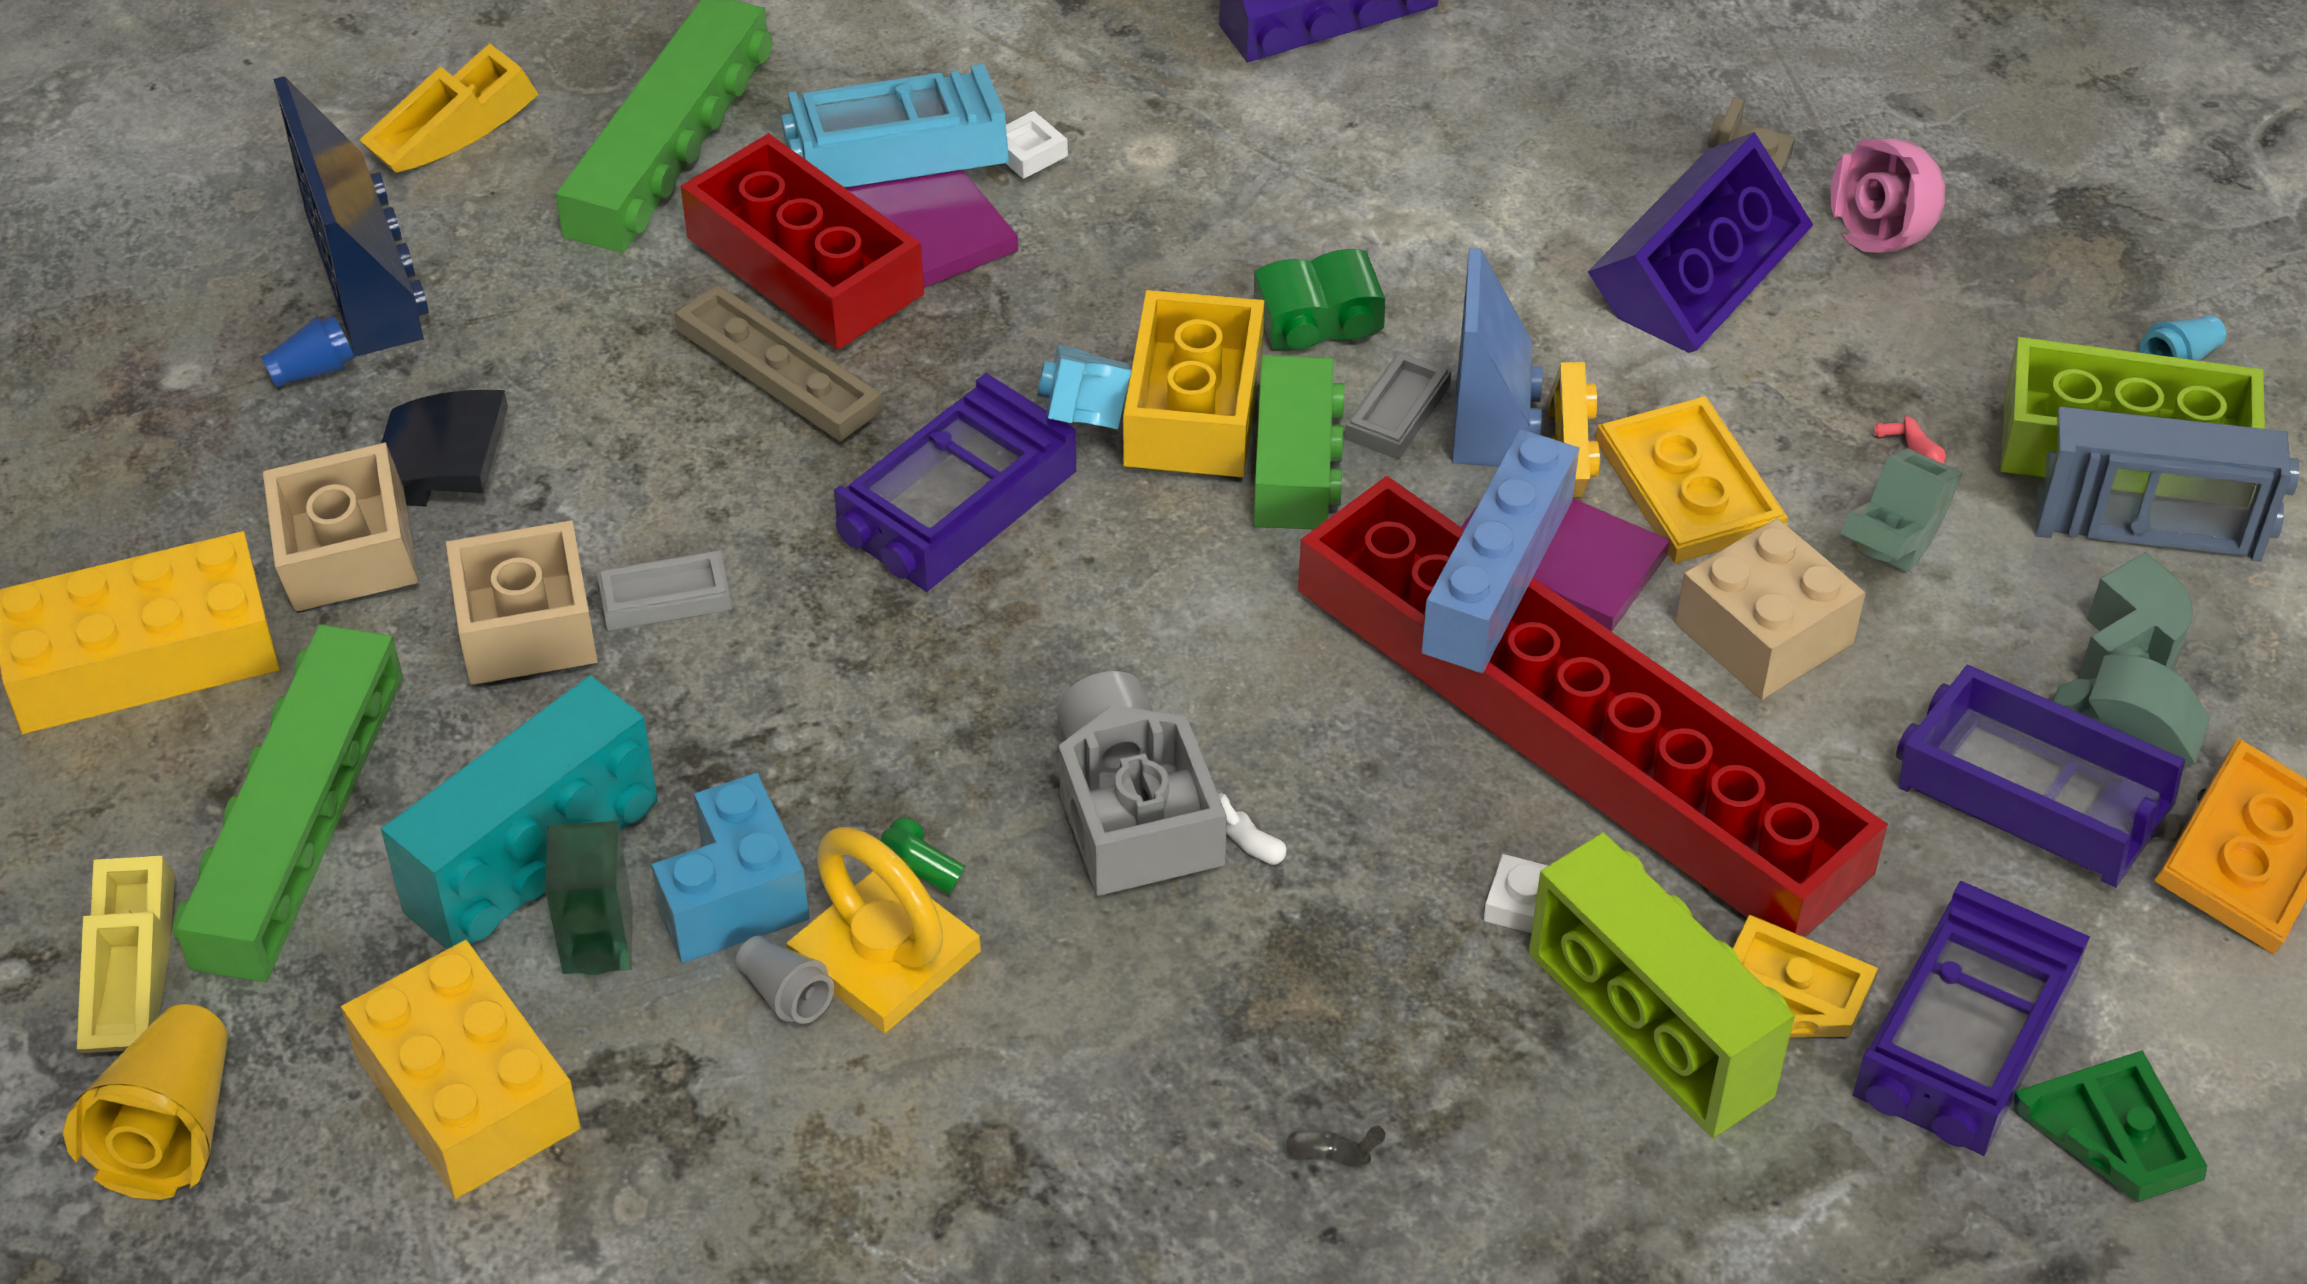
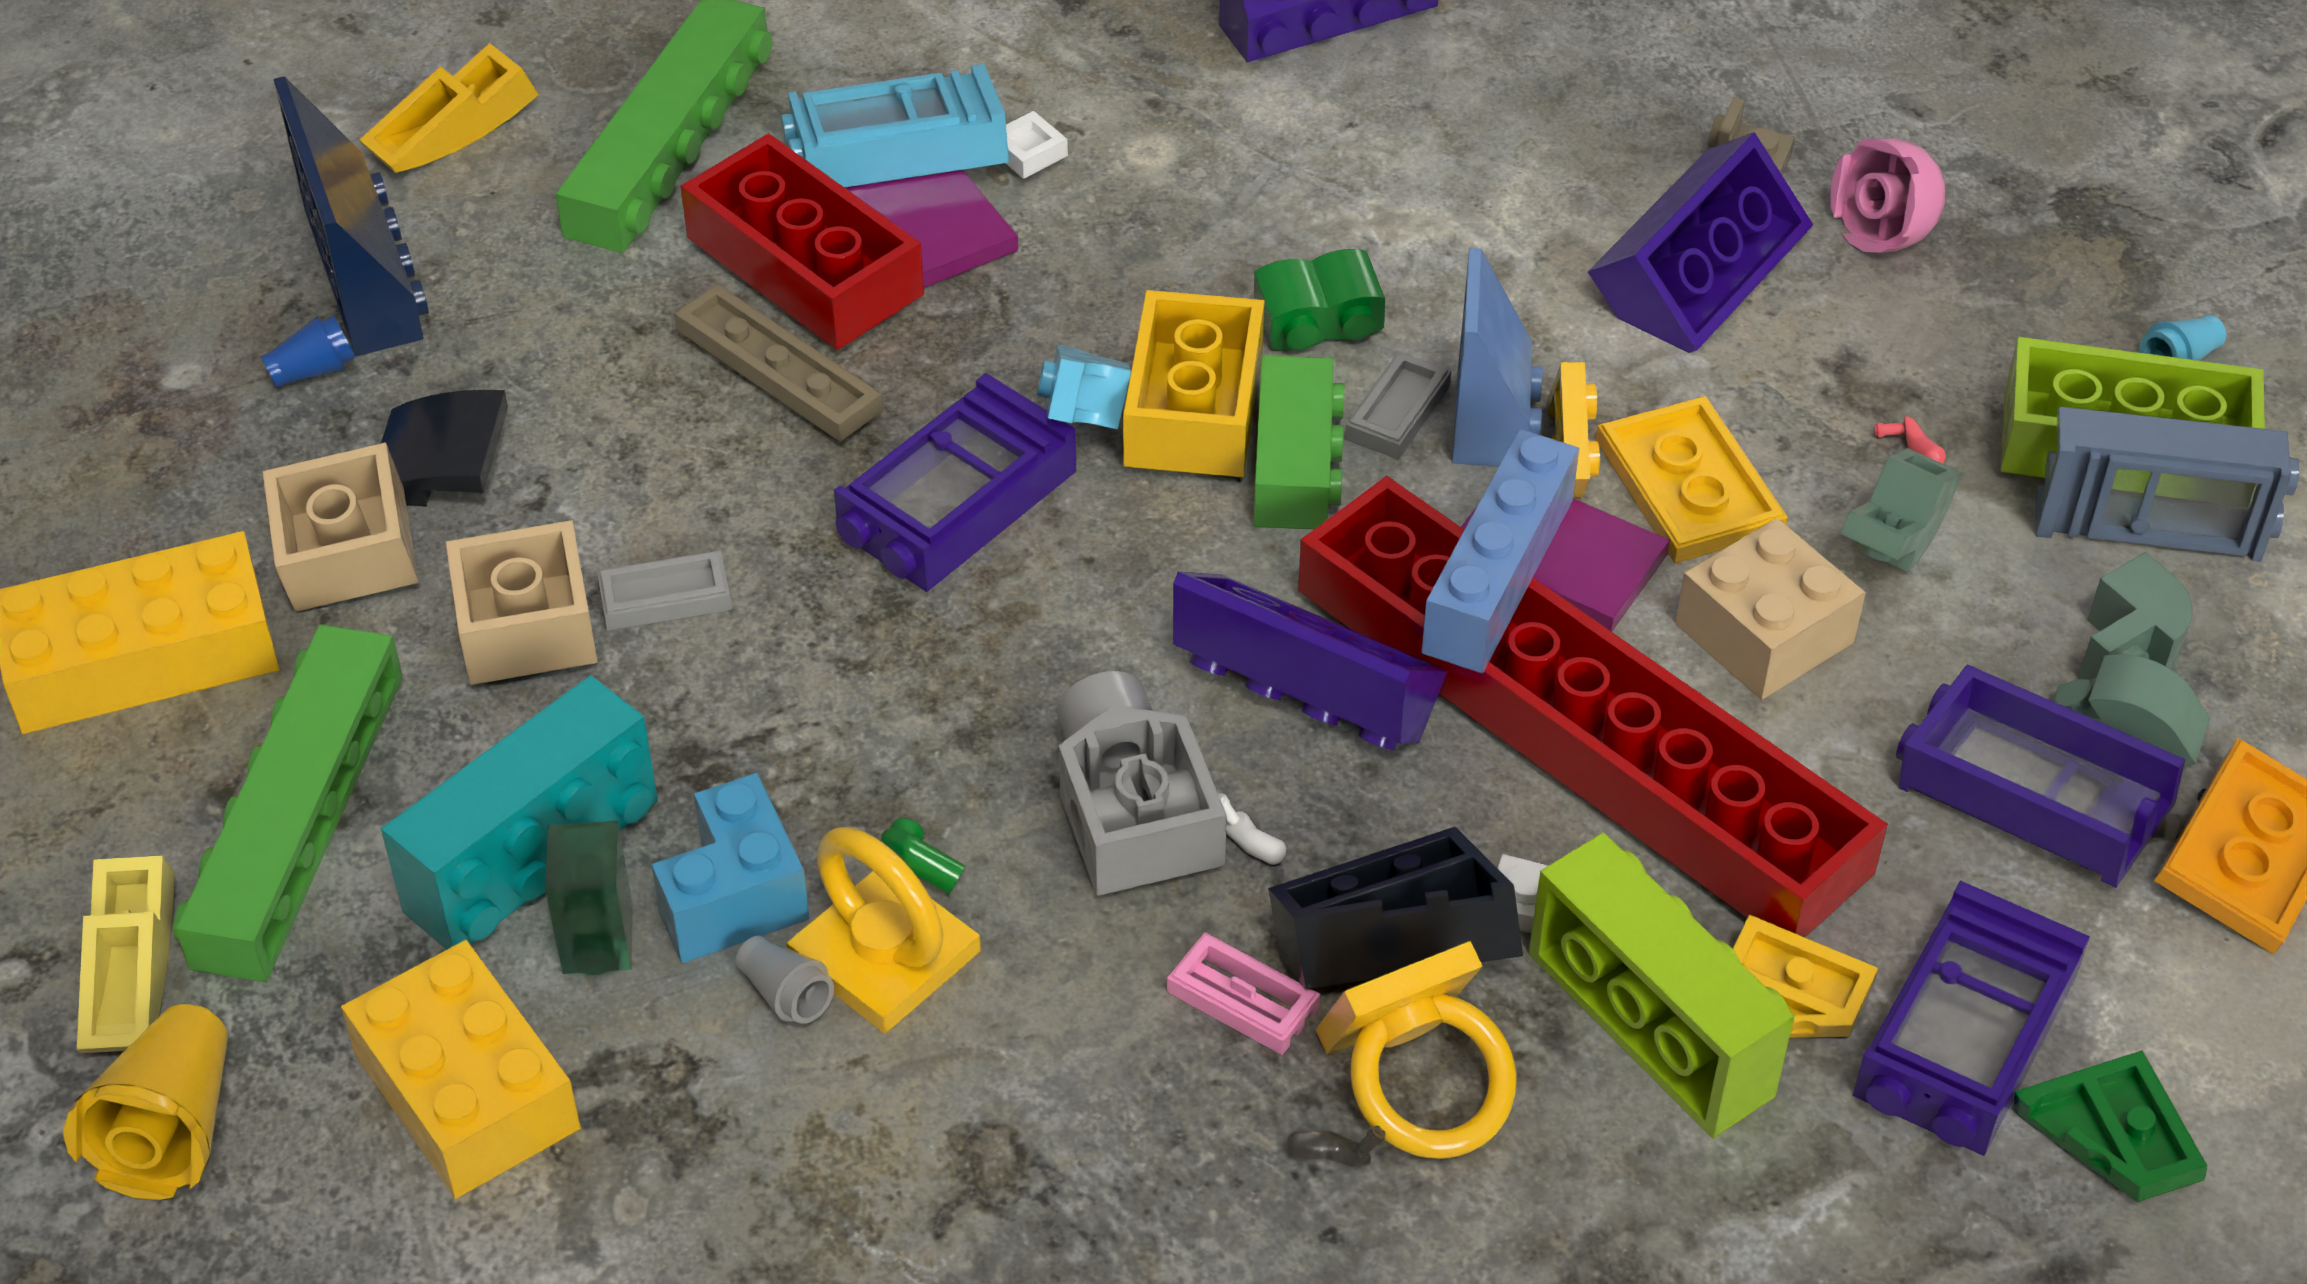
(1236, 1000): none -> bright pink tile
(1304, 657): none -> dark purple slope
(1395, 911): none -> black wedge
(1401, 1009): none -> yellow tile

